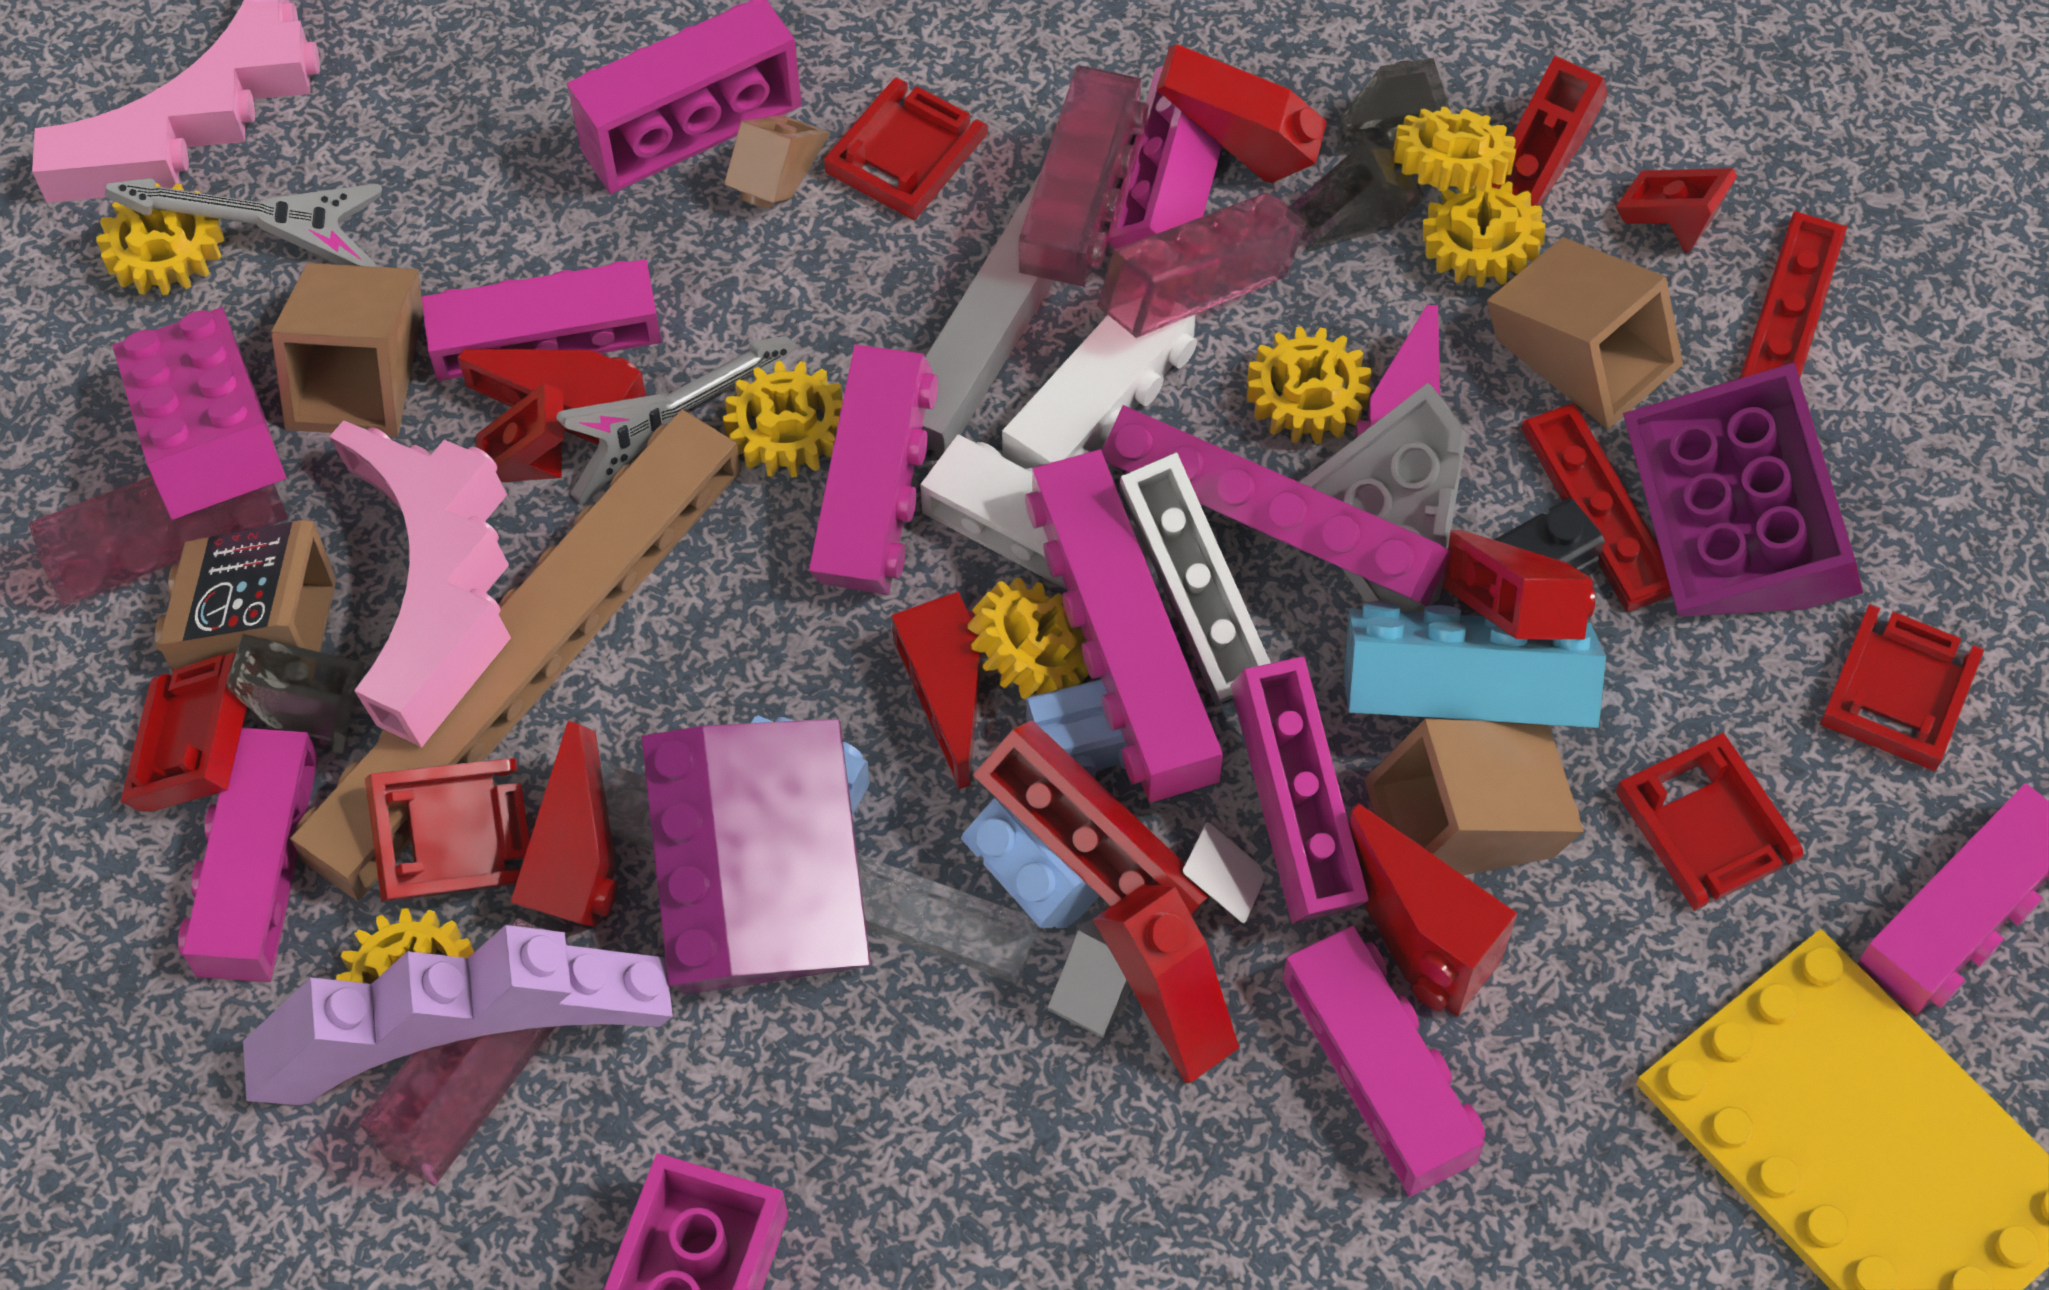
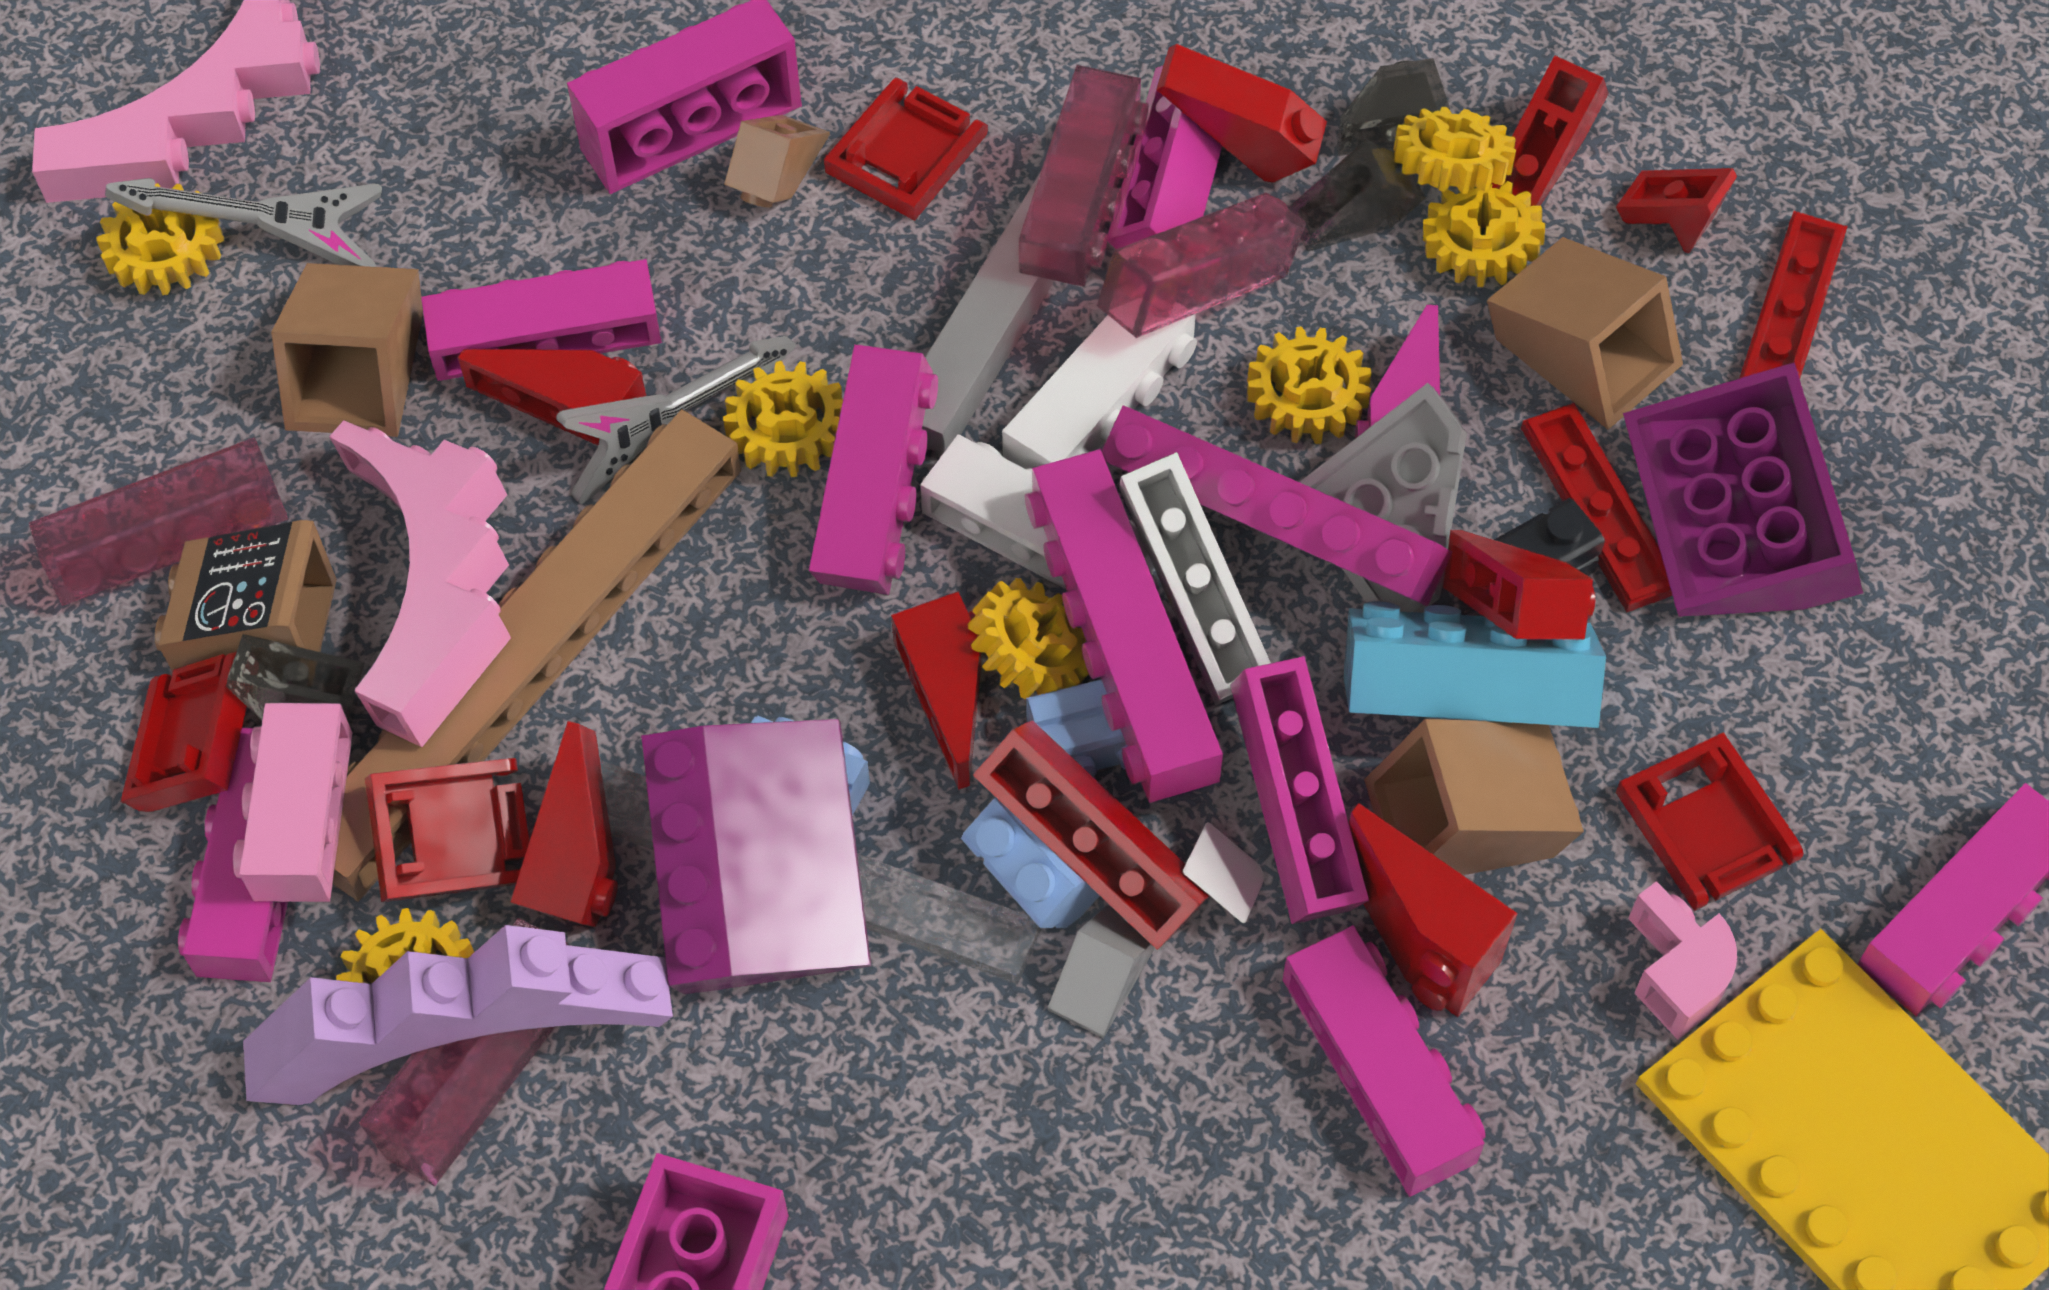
(197, 412): dark pink brick -> none
(294, 802): none -> bright pink brick
(527, 437): red slope -> none
(1171, 976): red slope -> none
(1695, 961): none -> bright pink brick
(1905, 679): red container -> none

